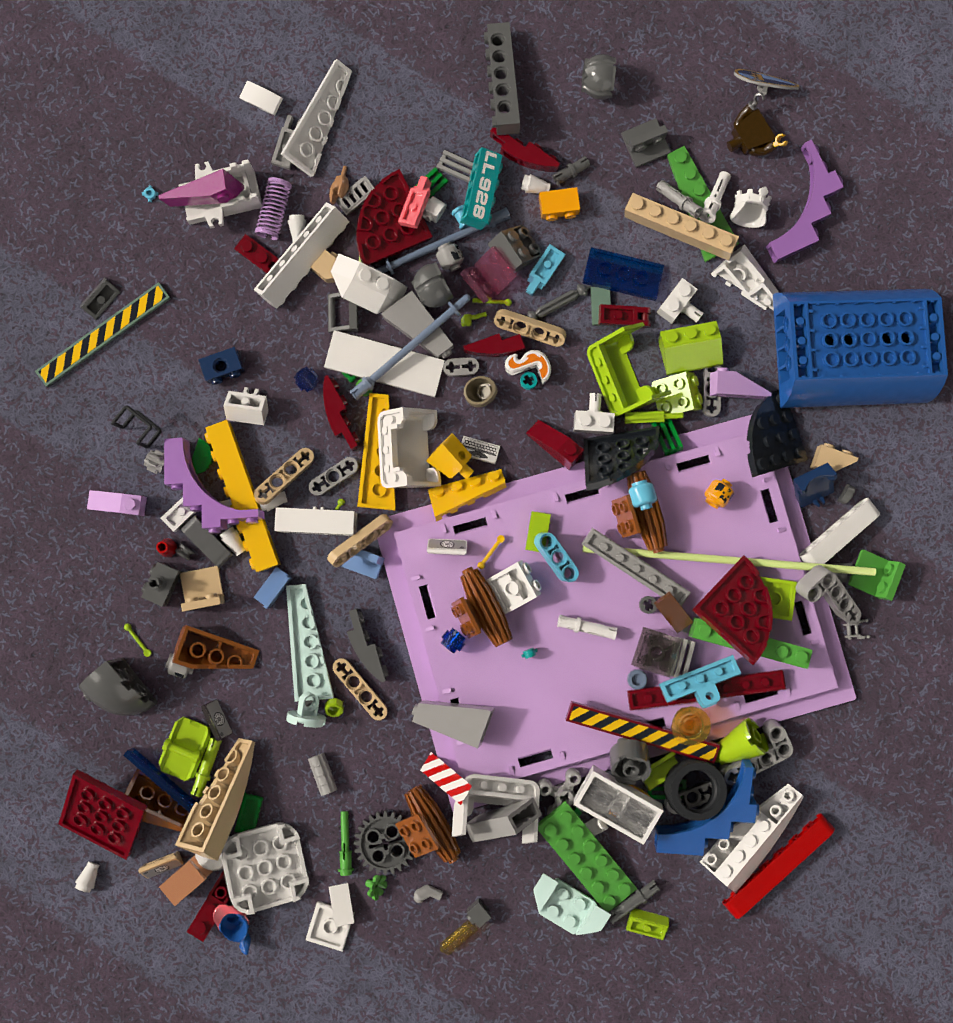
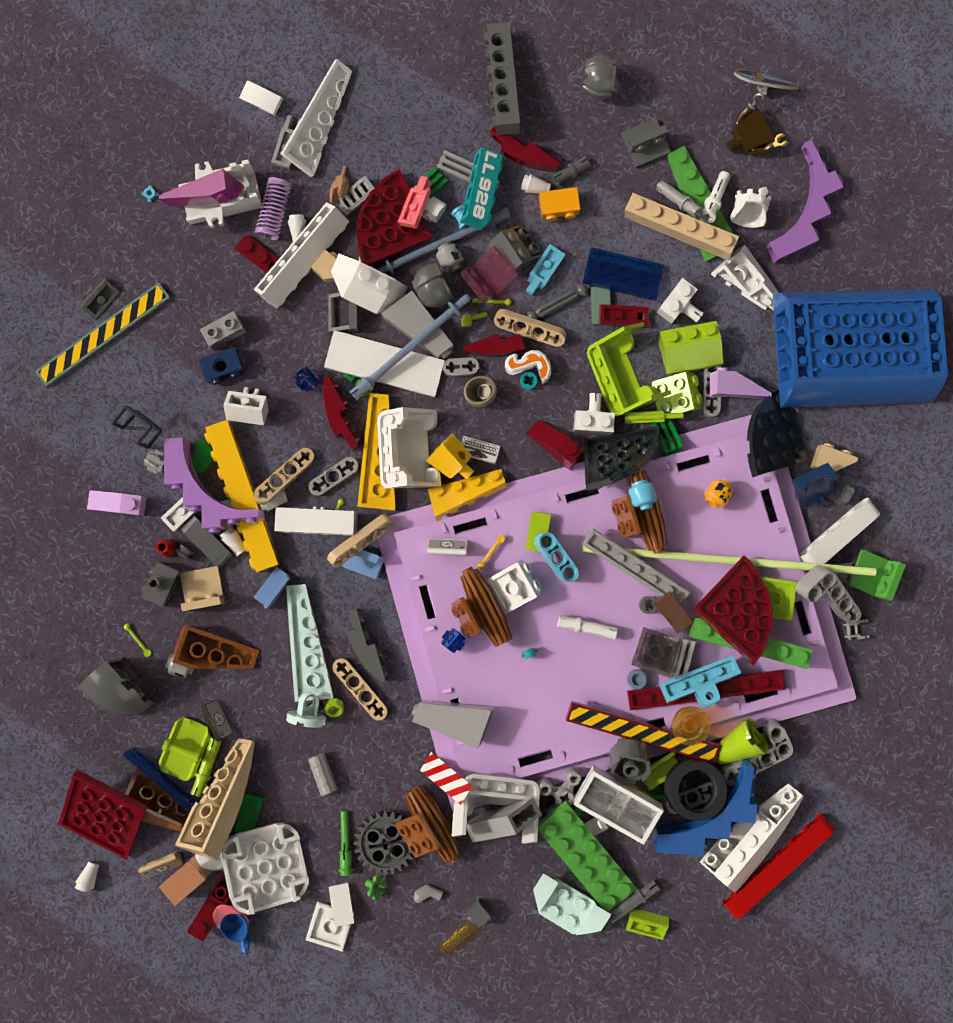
(223, 330): none -> light grey brick

